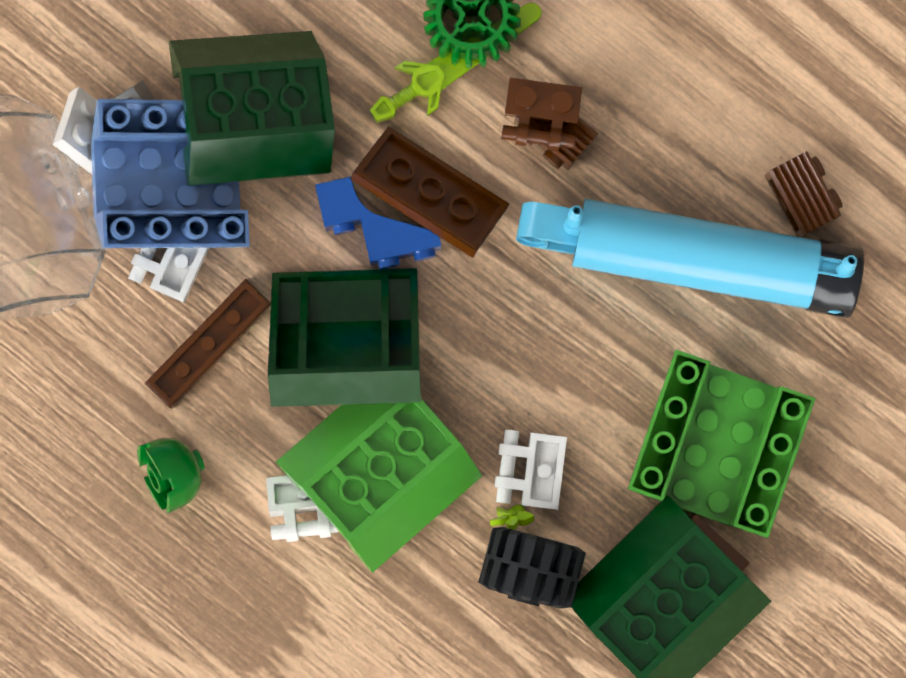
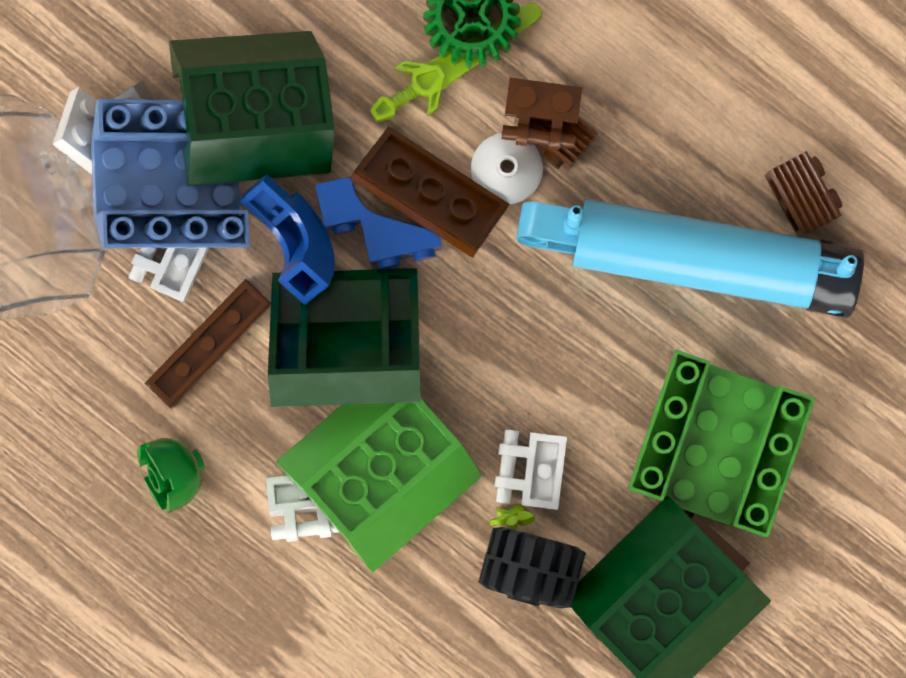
(300, 233): none -> blue arch
(511, 186): none -> white dish

